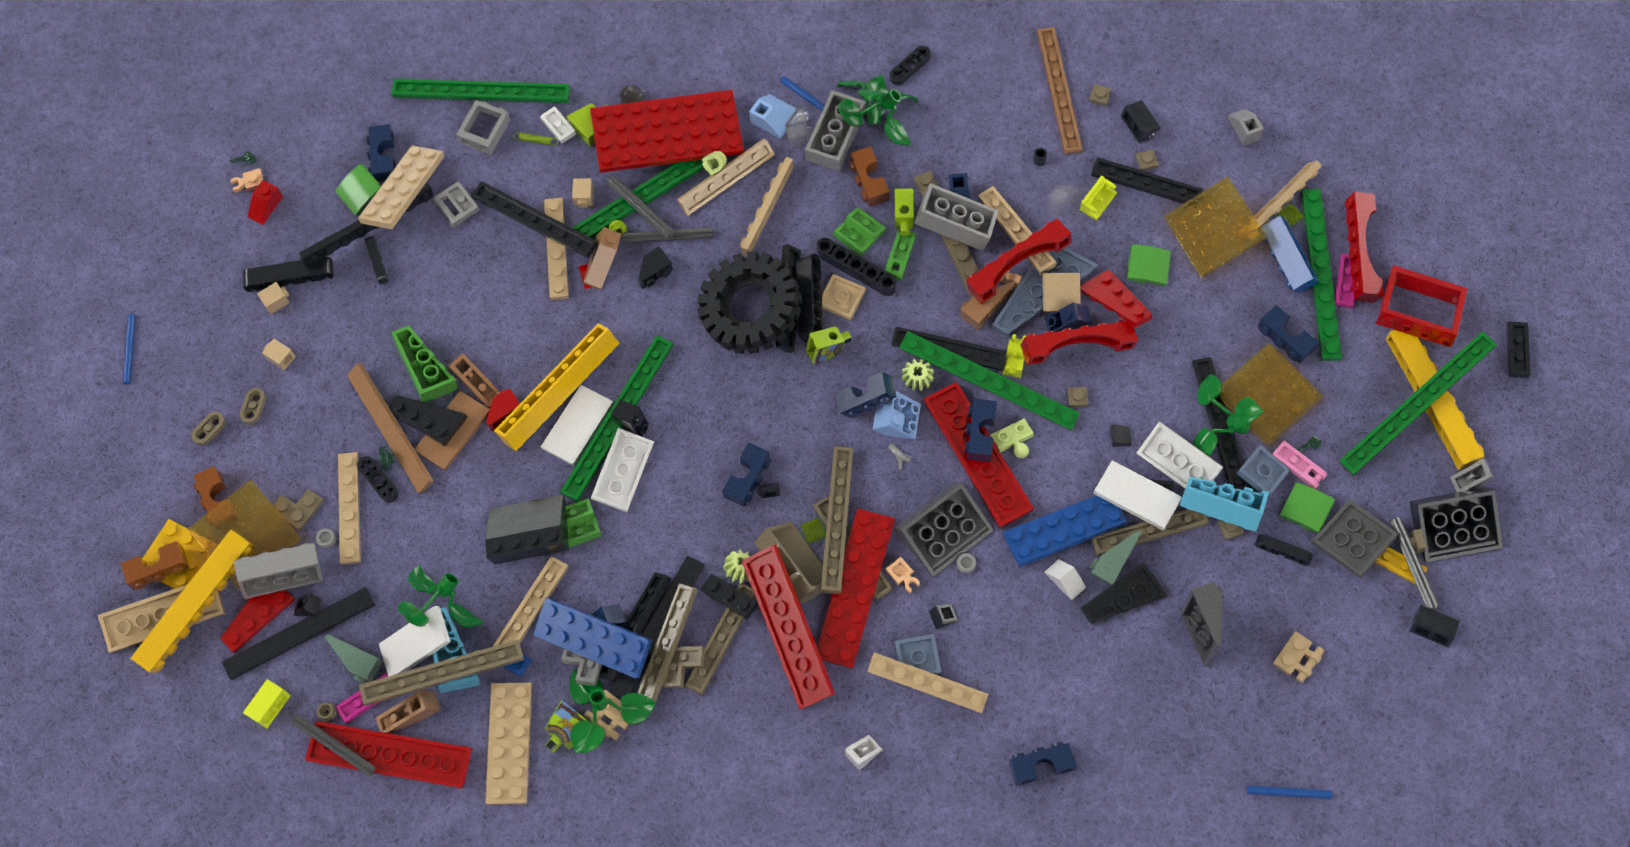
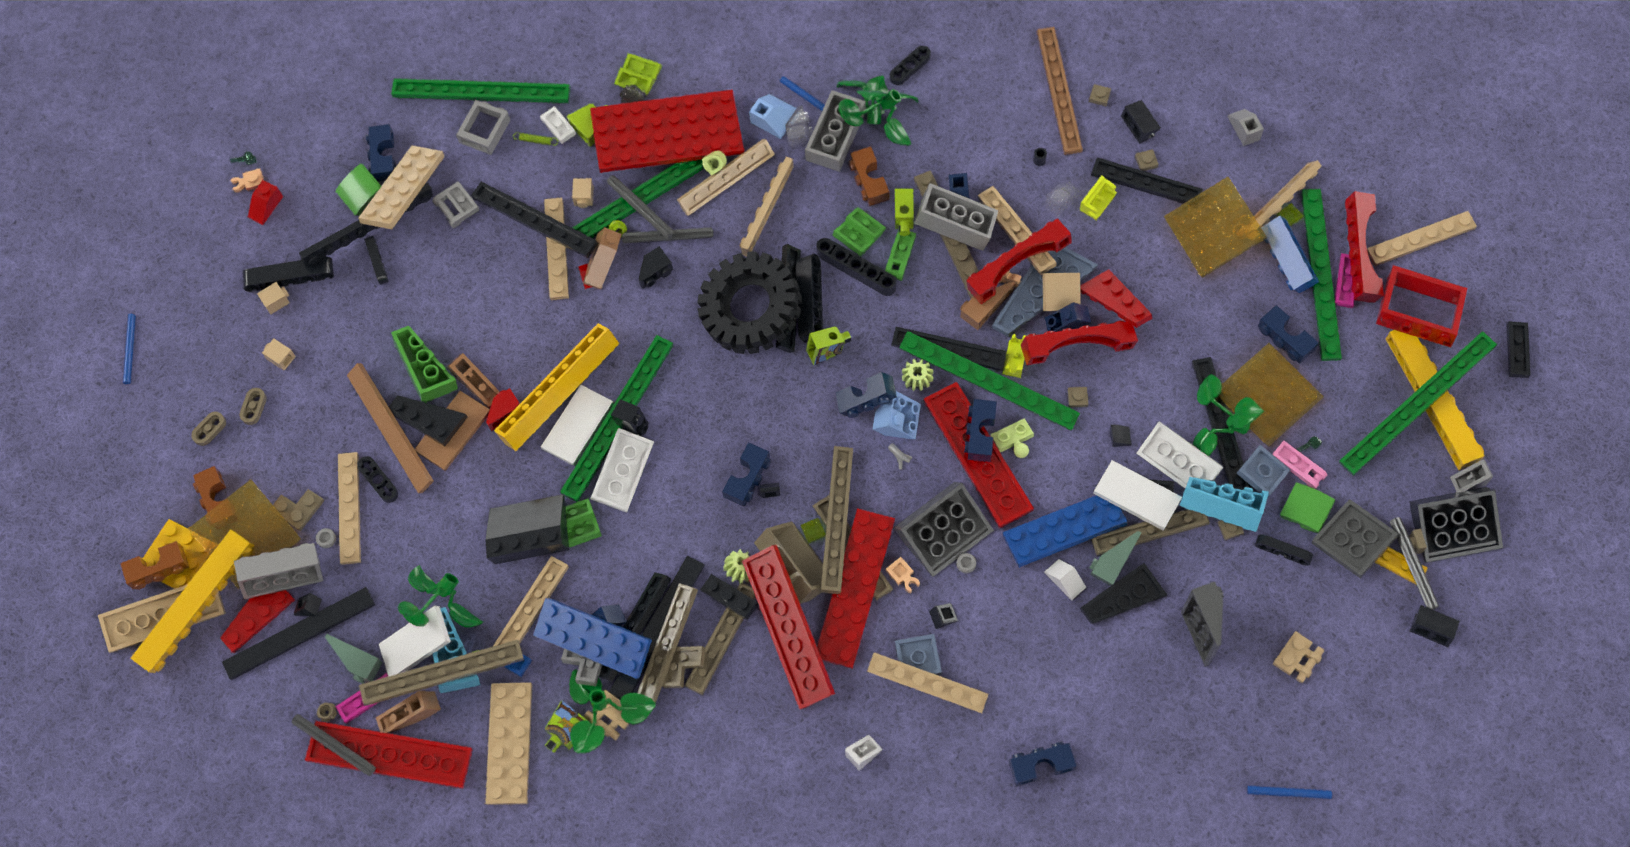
(267, 703): neon yellow hinge -> none
(387, 458): plate -> none
(638, 72): none -> lime slope
(842, 296): tan tile -> none
(1148, 265): bright green slope -> none
(1421, 238): none -> tan plate

